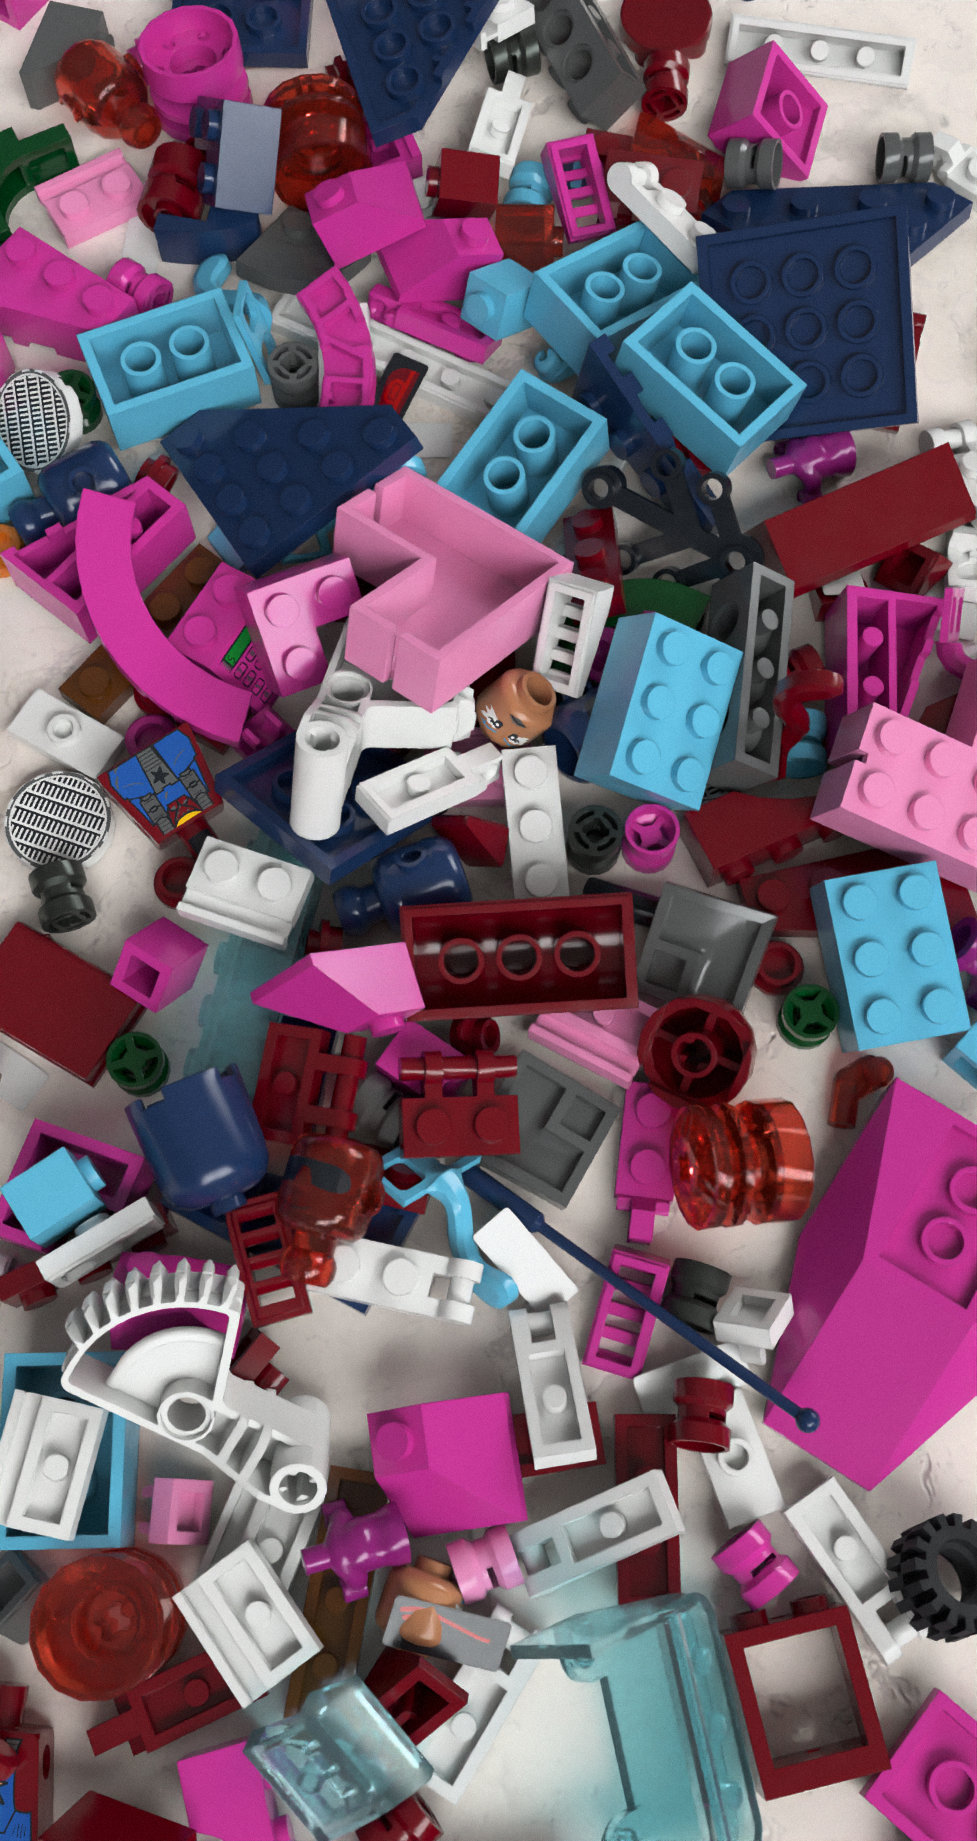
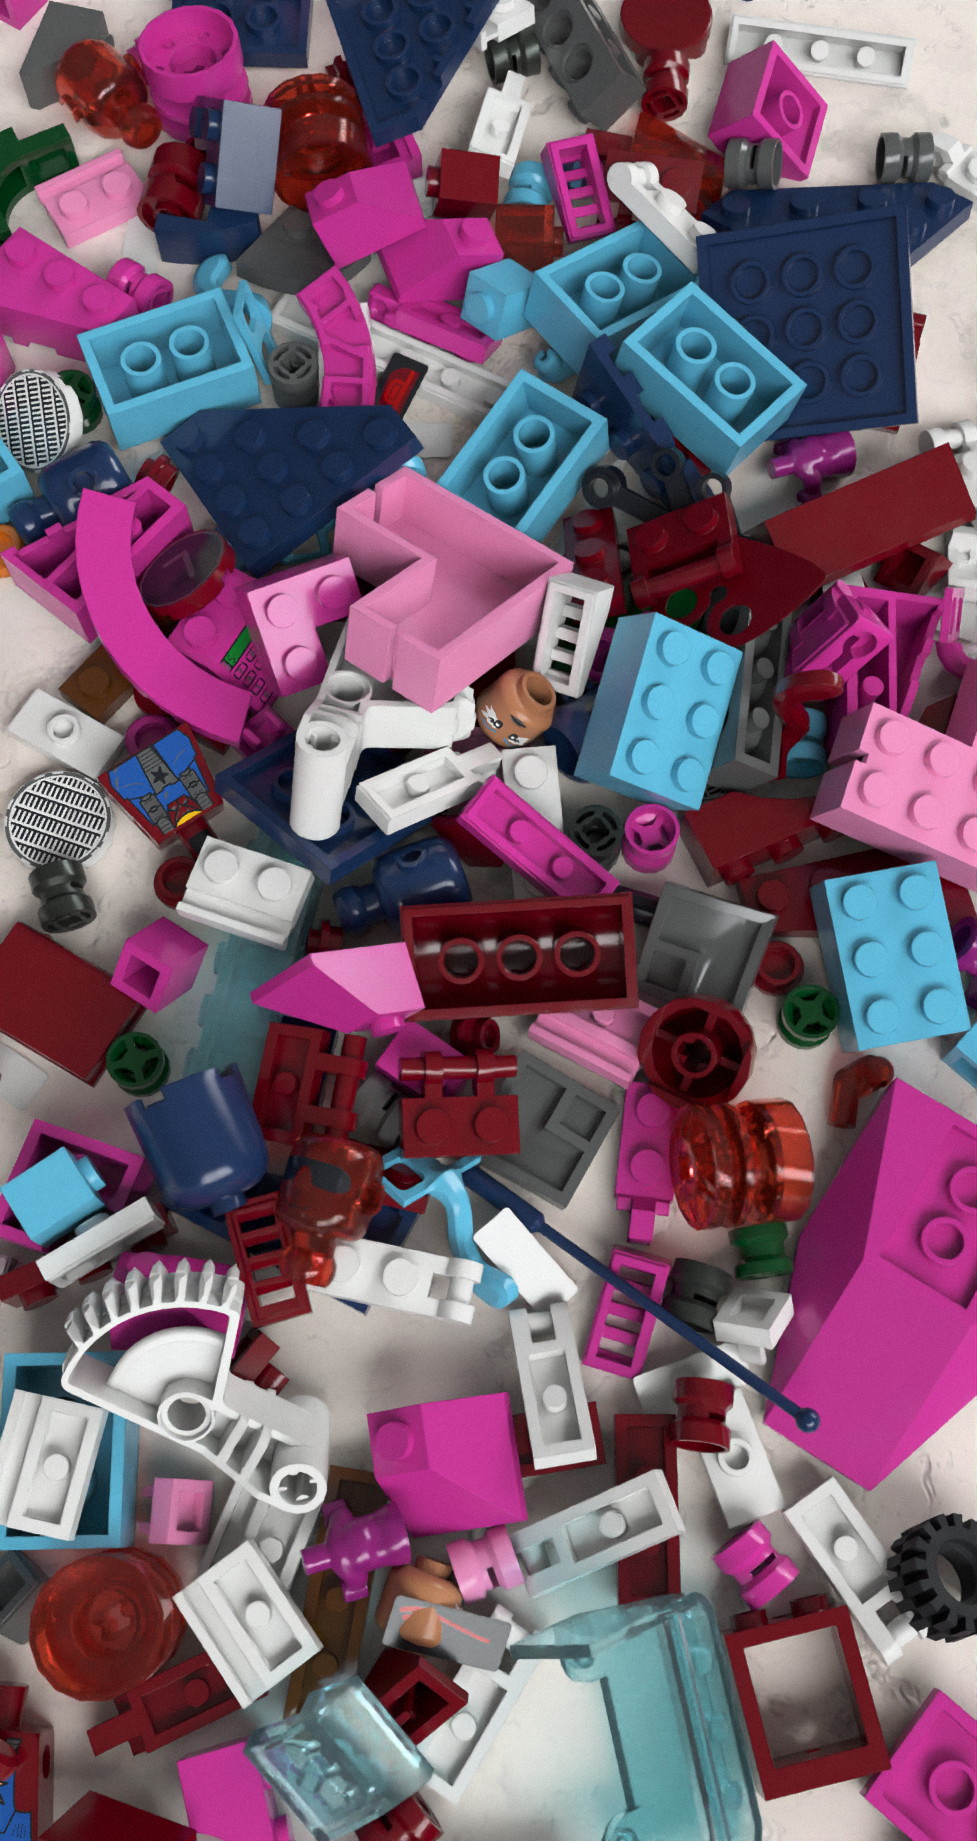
(186, 575): none -> tile
(532, 843): none -> dark pink tile
(683, 549): none -> dark red plate
(761, 1251): none -> dark green wheel
(770, 586): none -> dark red piece
(836, 634): none -> dark pink piece

